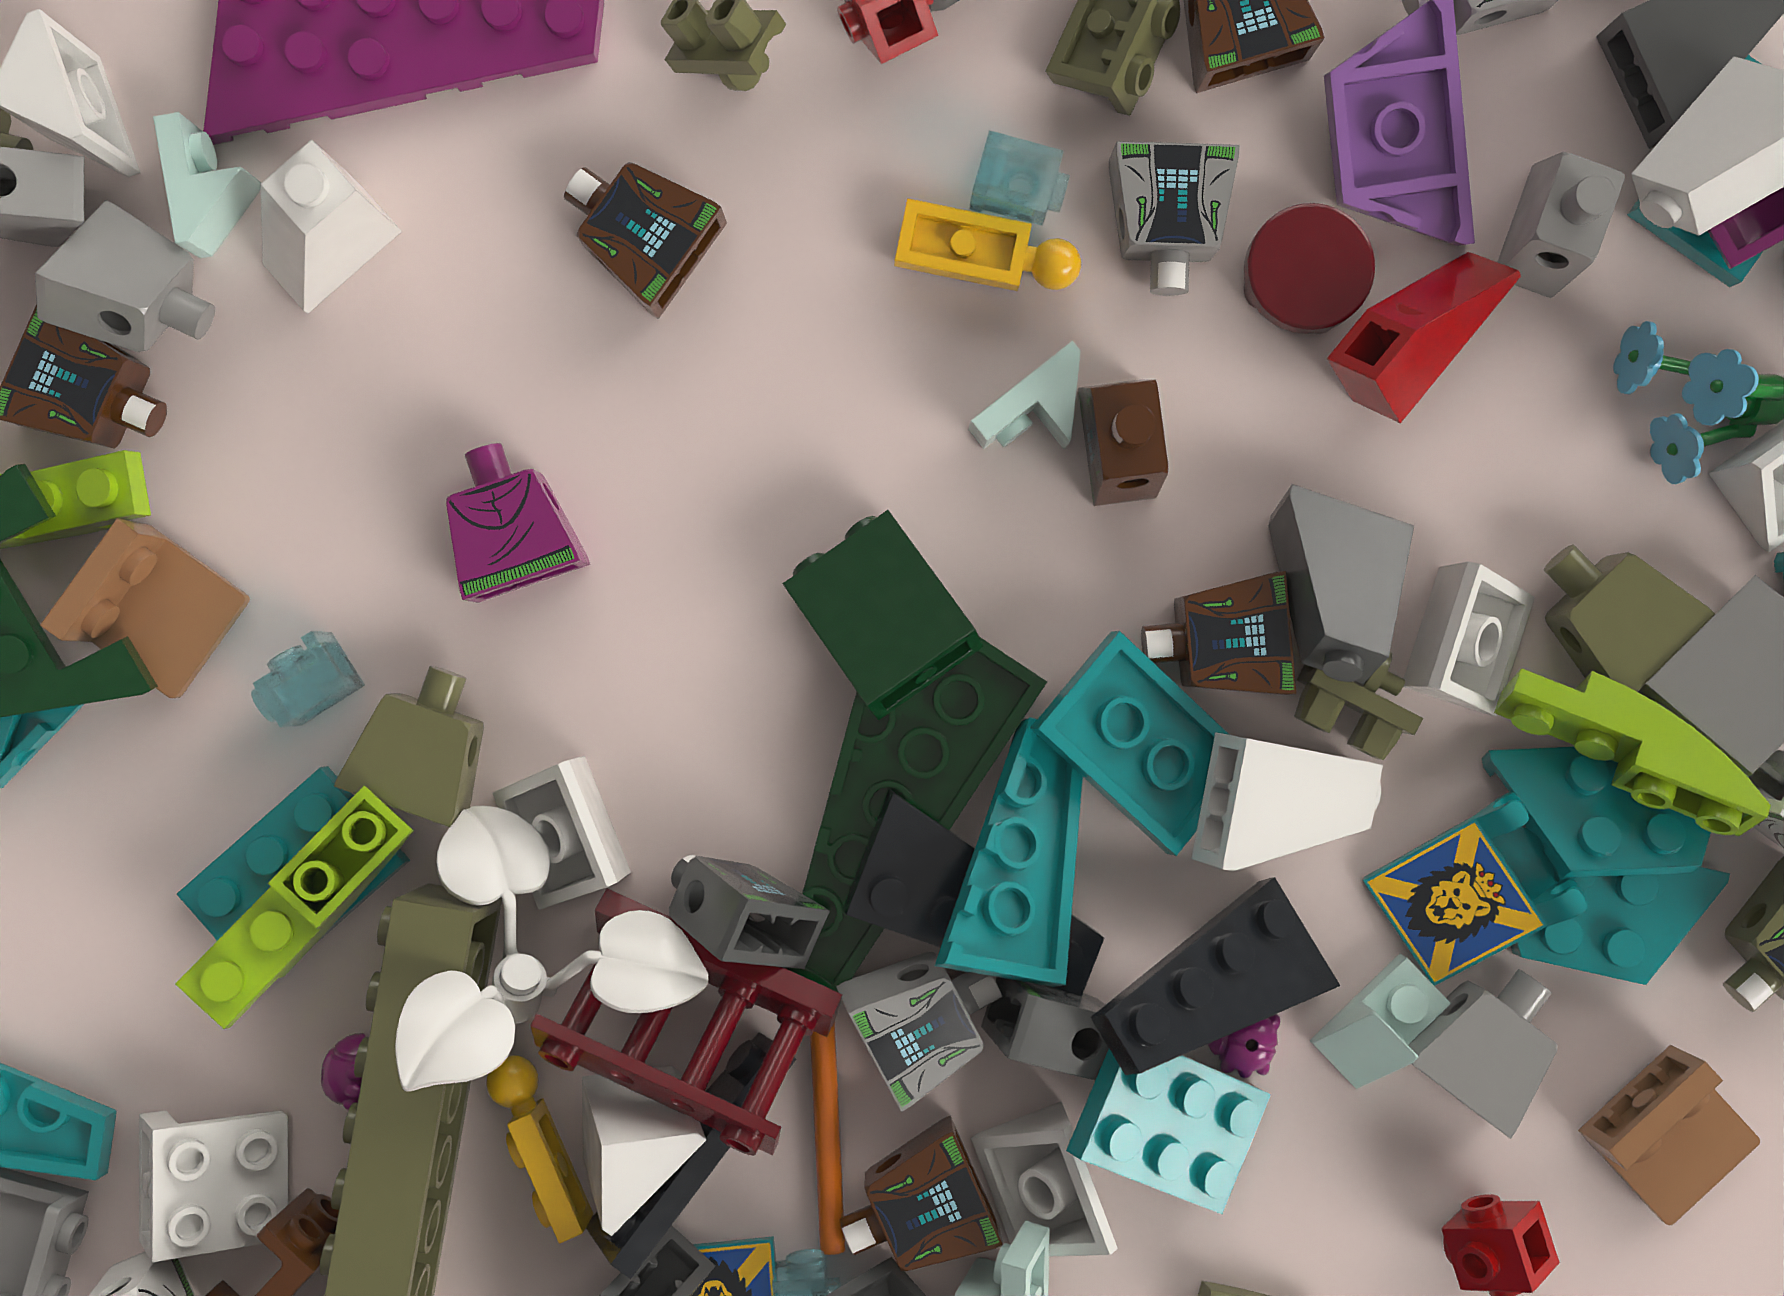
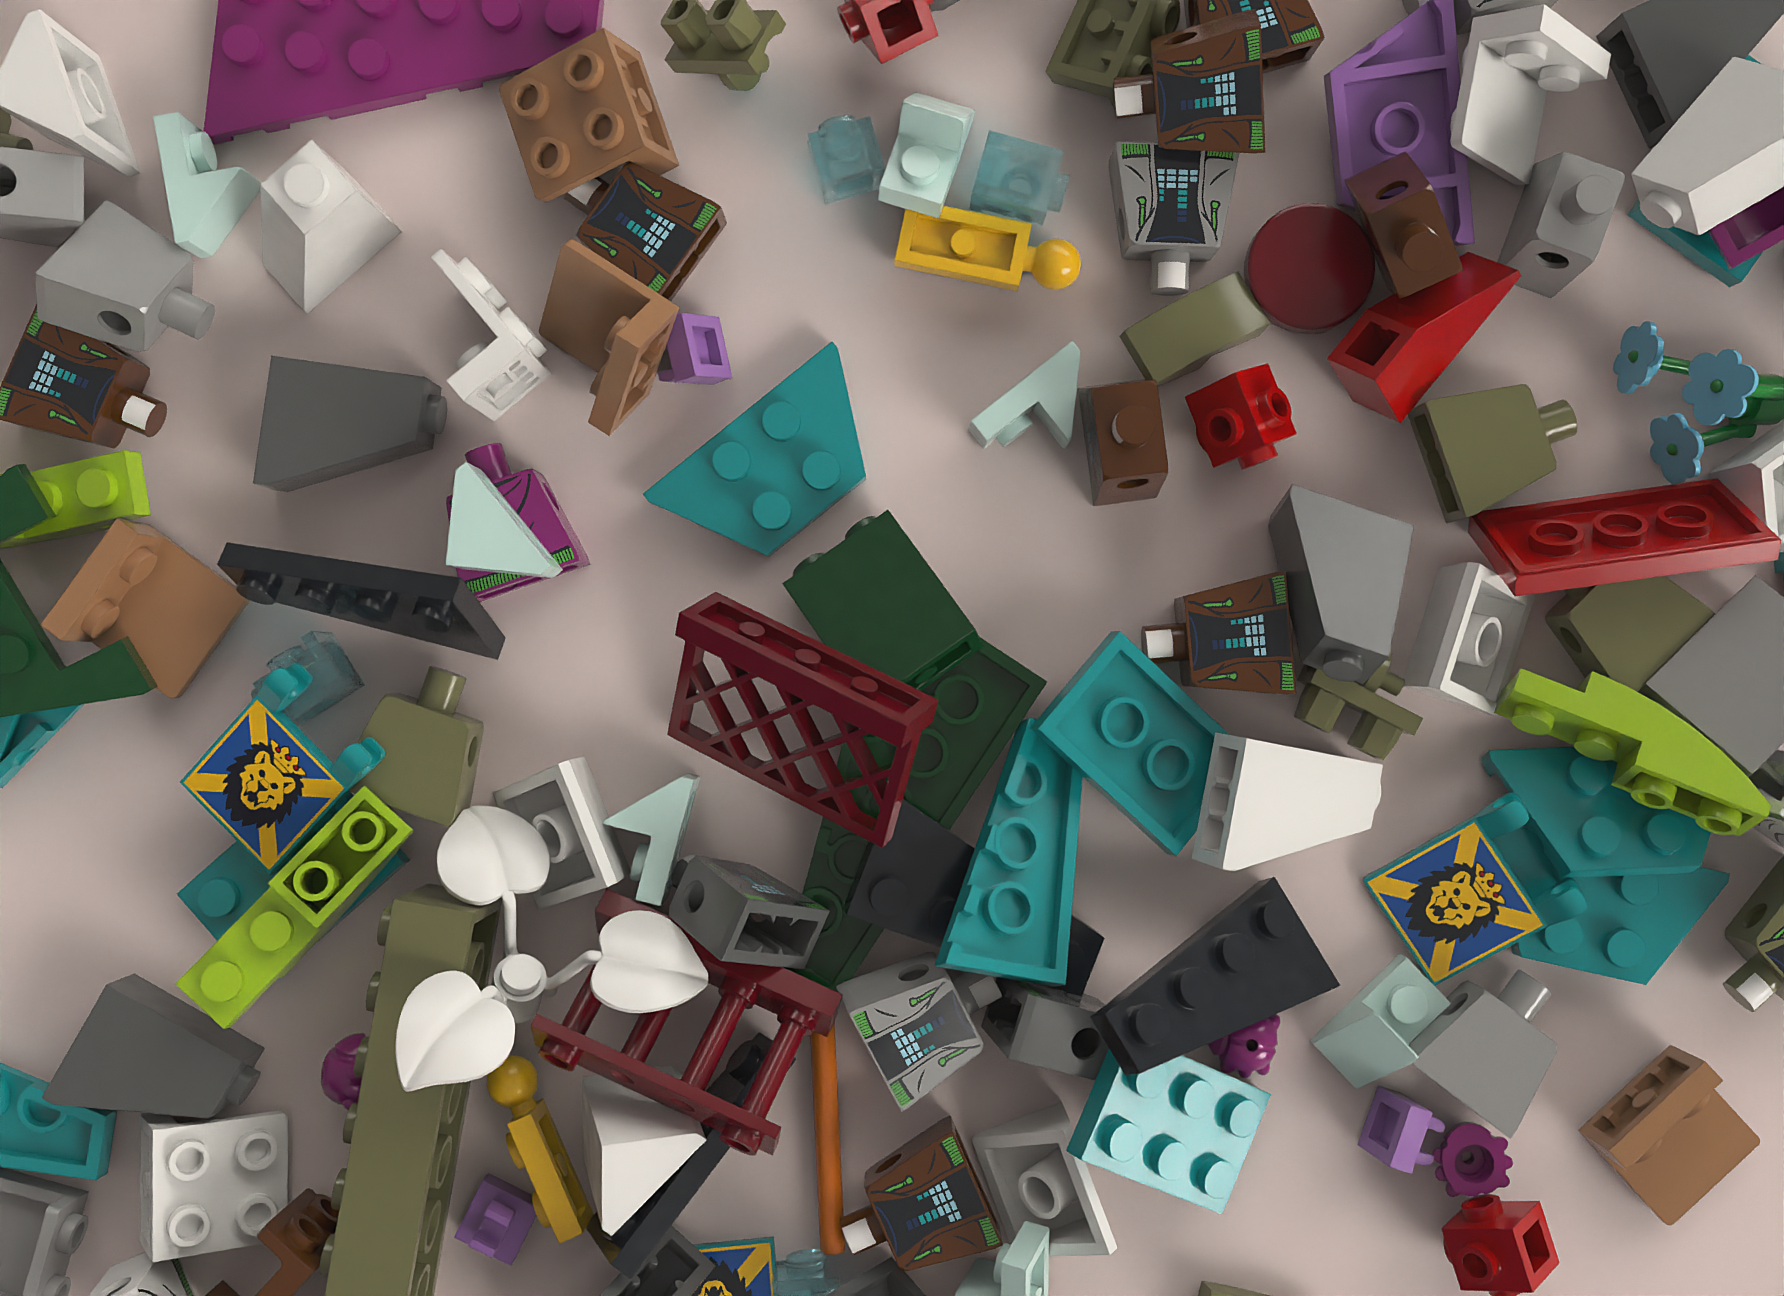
(154, 1057): none -> dark grey slope
(270, 778): none -> flag
(341, 420): none -> dark grey slope
(376, 596): none -> black wing
(490, 533): none -> light aqua slope
(497, 1219): none -> medium lavender tile
(507, 369): none -> white bracket
(586, 115): none -> medium nougat bracket
(610, 327): none -> medium nougat bracket
(664, 818): none -> light aqua slope
(696, 351): none -> medium lavender tile
(773, 463): none -> teal wing
(804, 675): none -> dark red fence
(846, 157): none -> clear light blue brick
(925, 154): none -> light aqua slope
(1194, 329): none -> olive slope
(1203, 87): none -> torso
(1241, 417): none -> red brick
(1397, 1130): none -> medium lavender tile
(1406, 230): none -> reddish brown torso
(1484, 1168): none -> magenta animal
(1487, 445): none -> olive torso
(1506, 81): none -> white bracket
(1621, 537): none -> red tile

